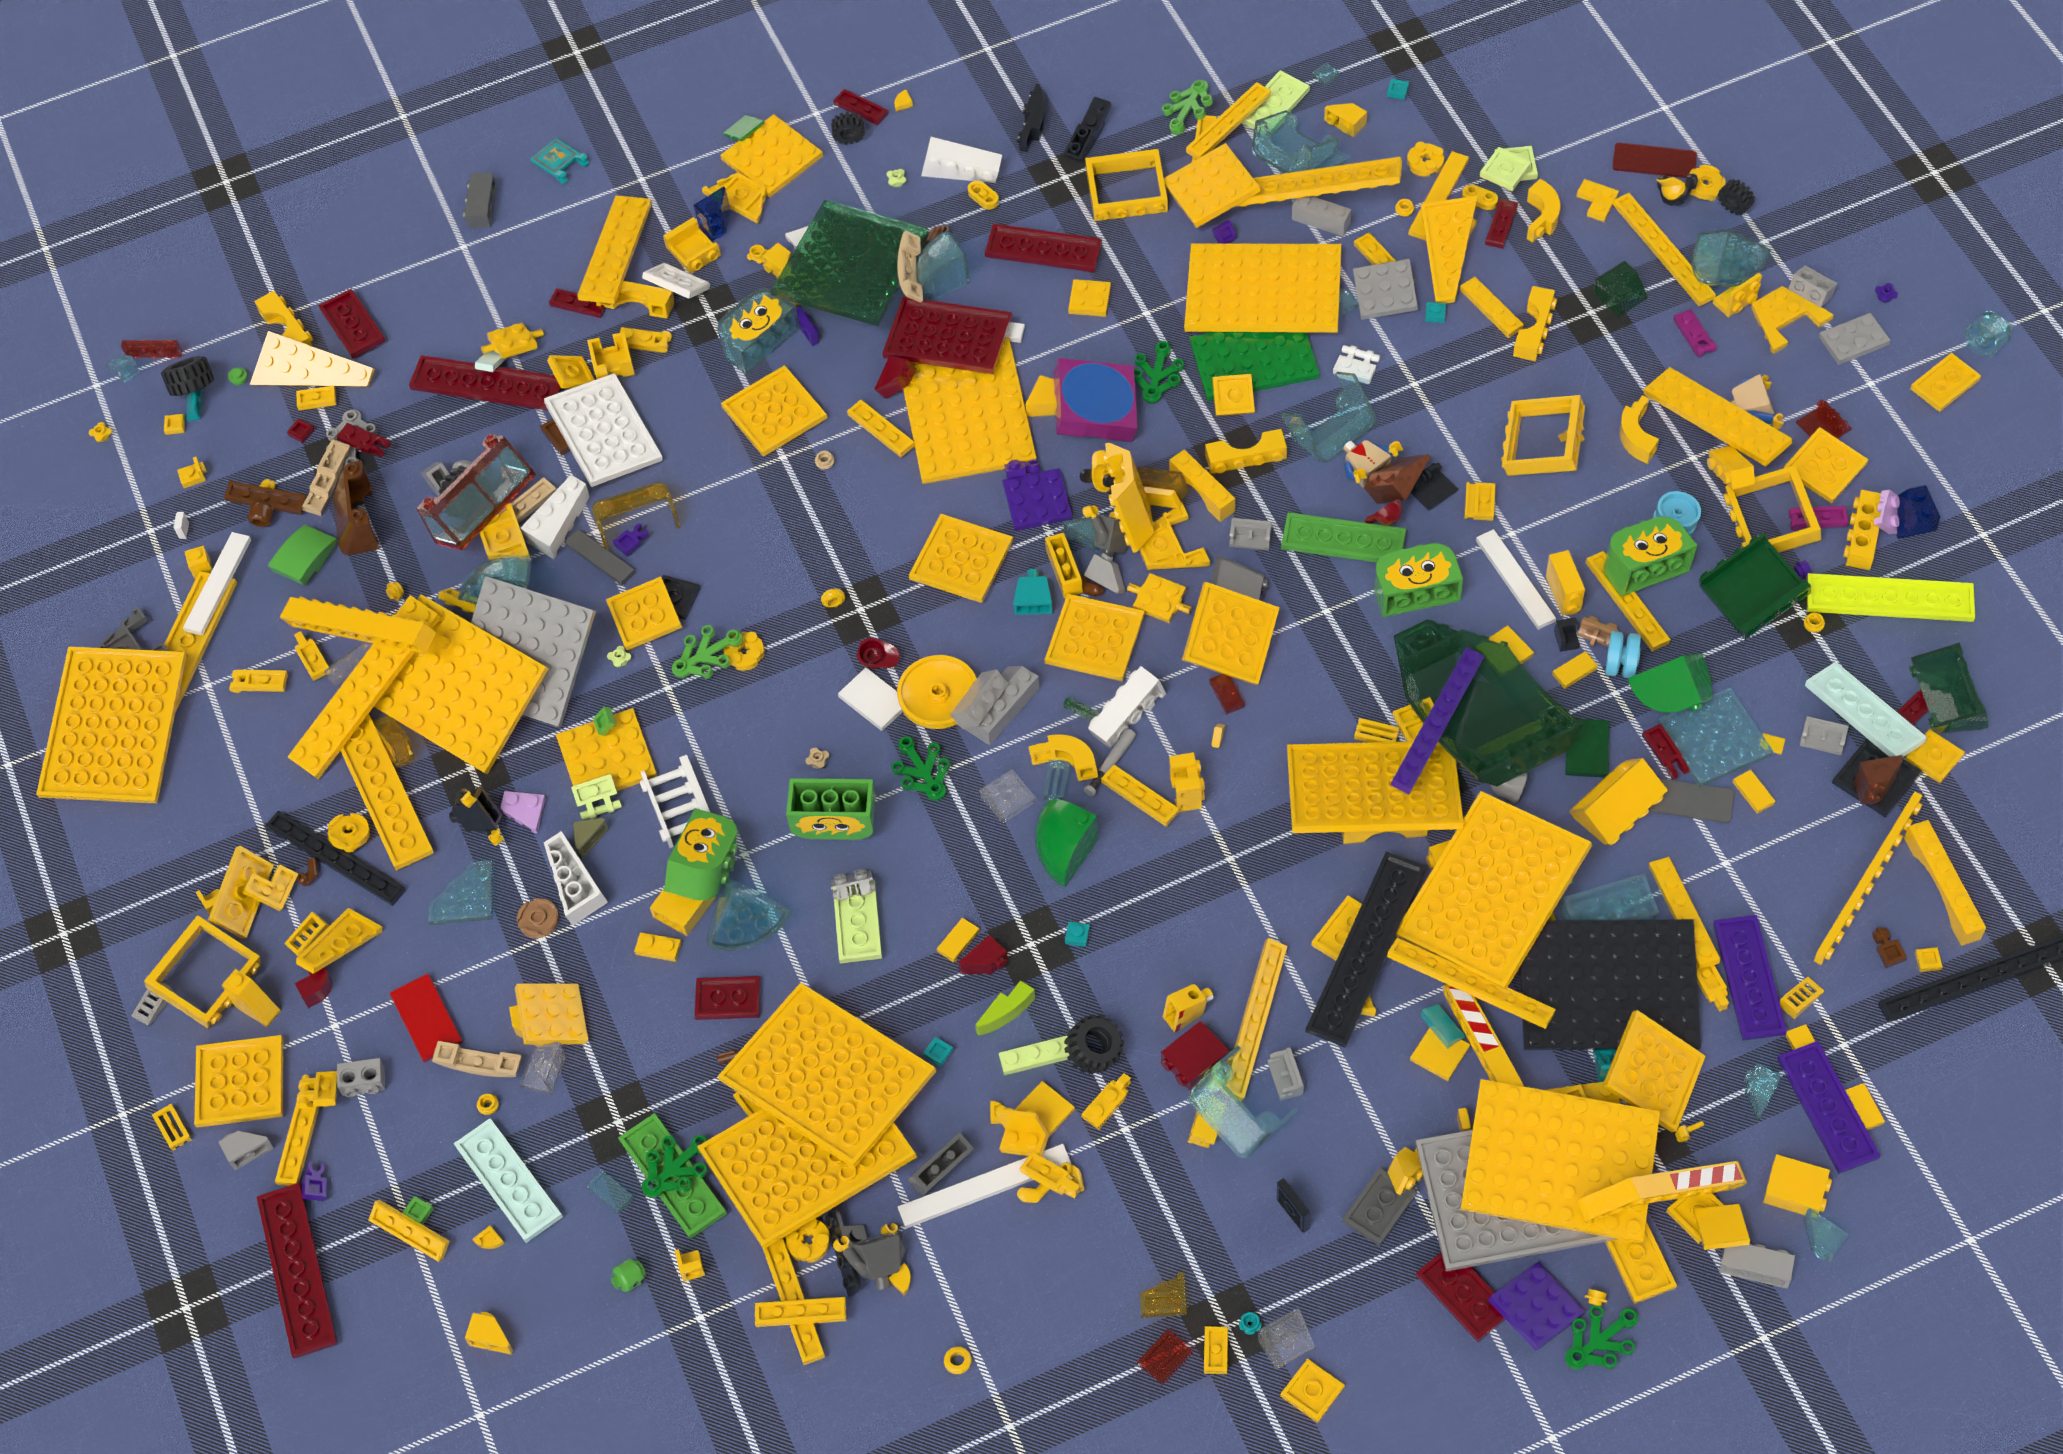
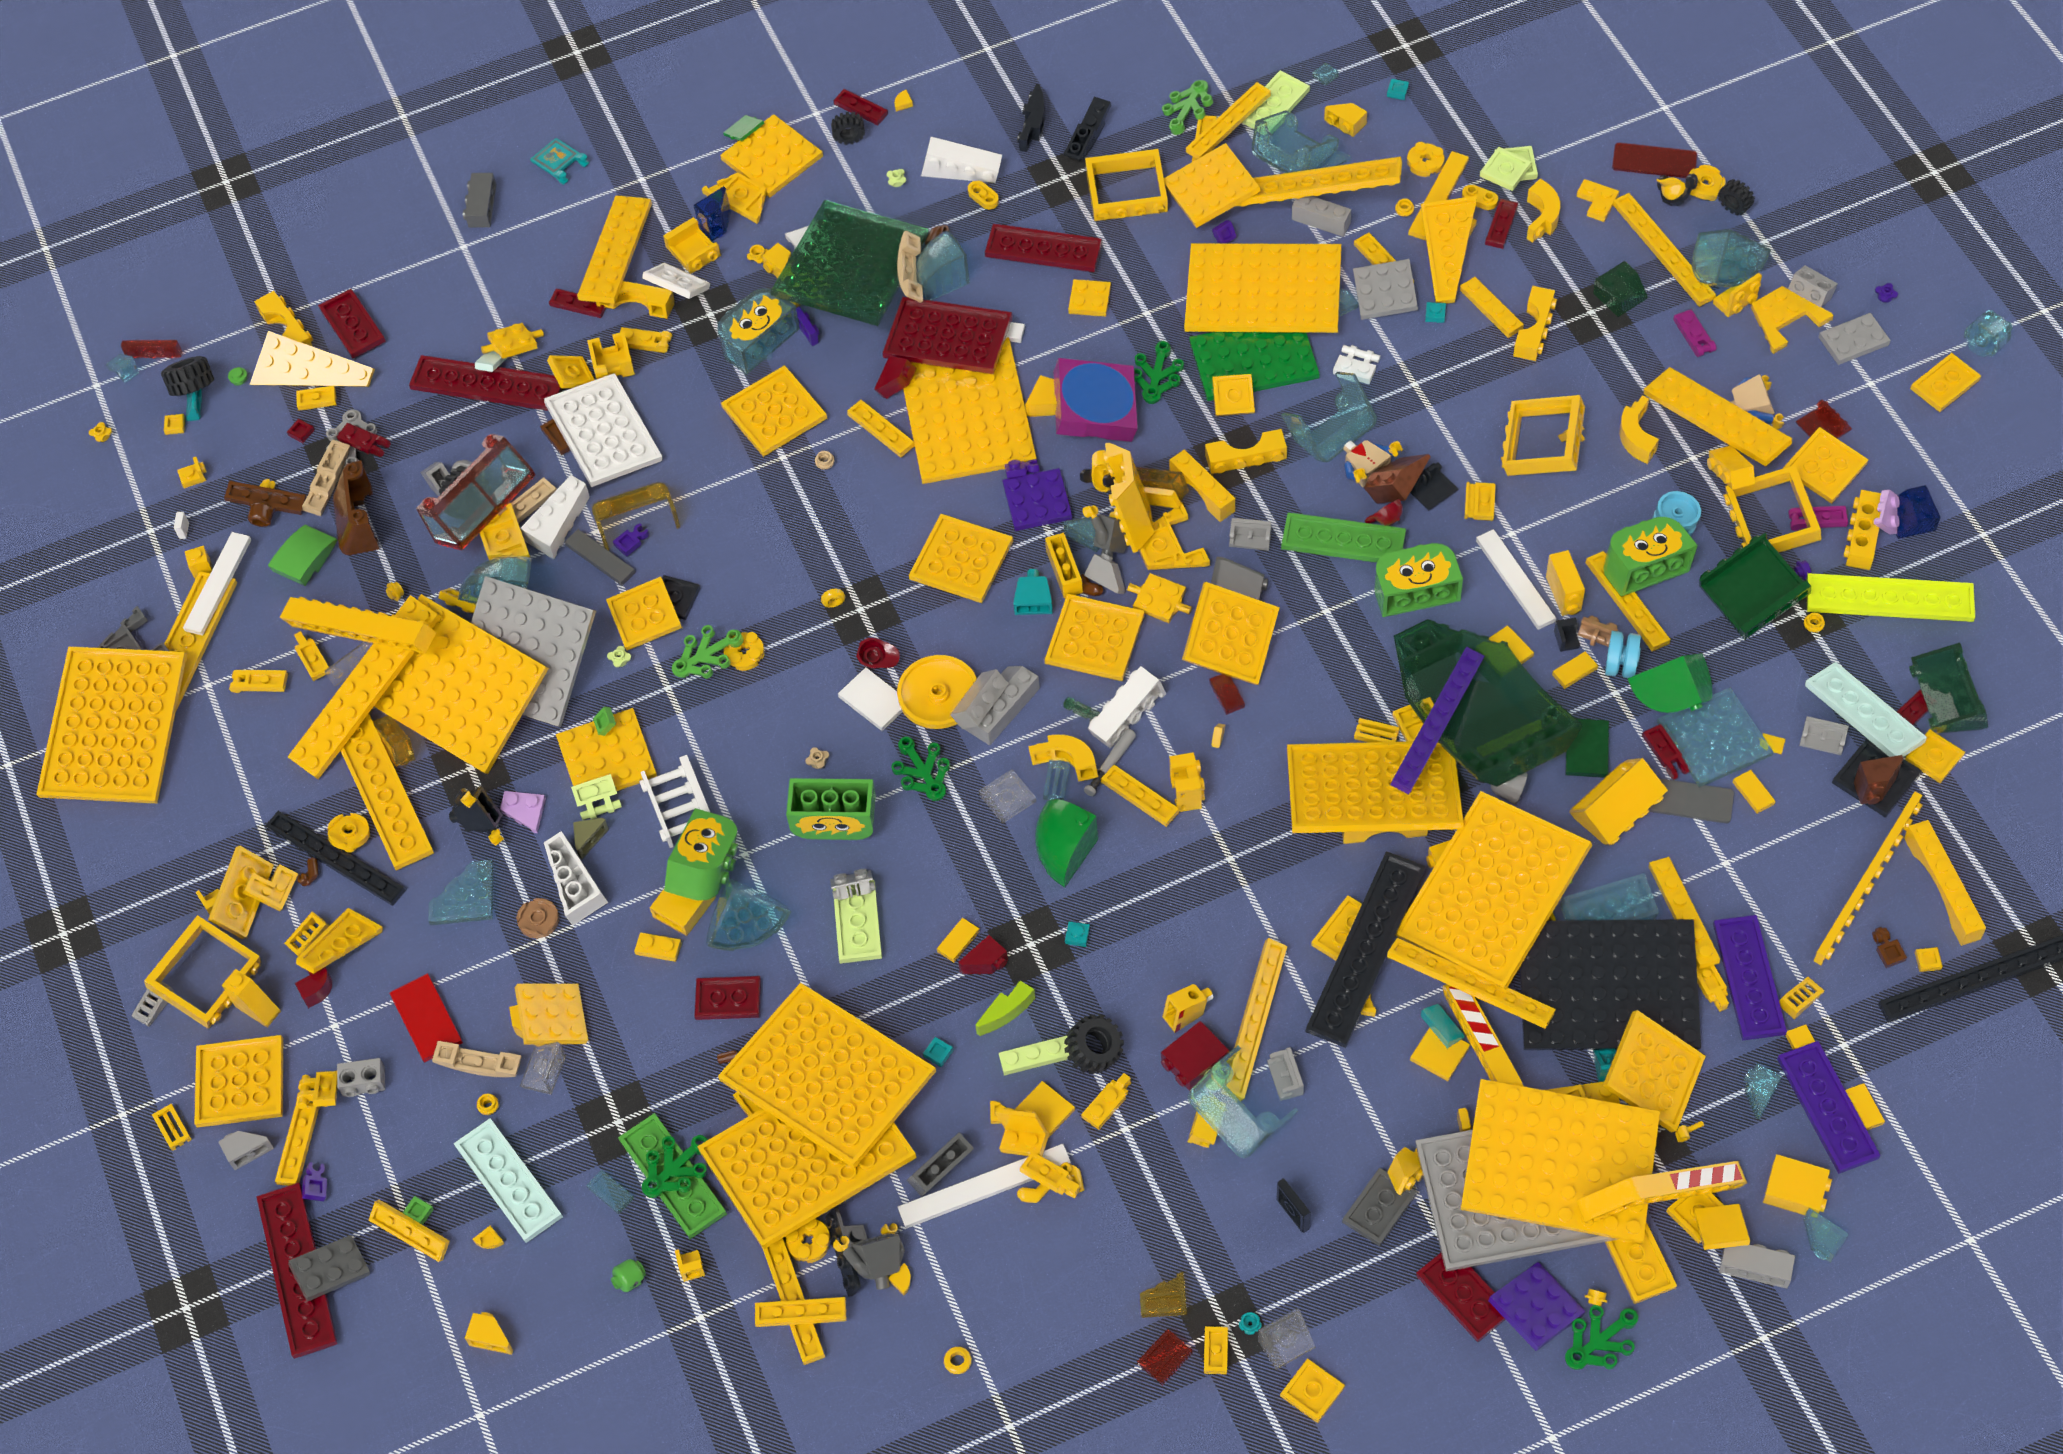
(329, 1268): none -> dark grey plate

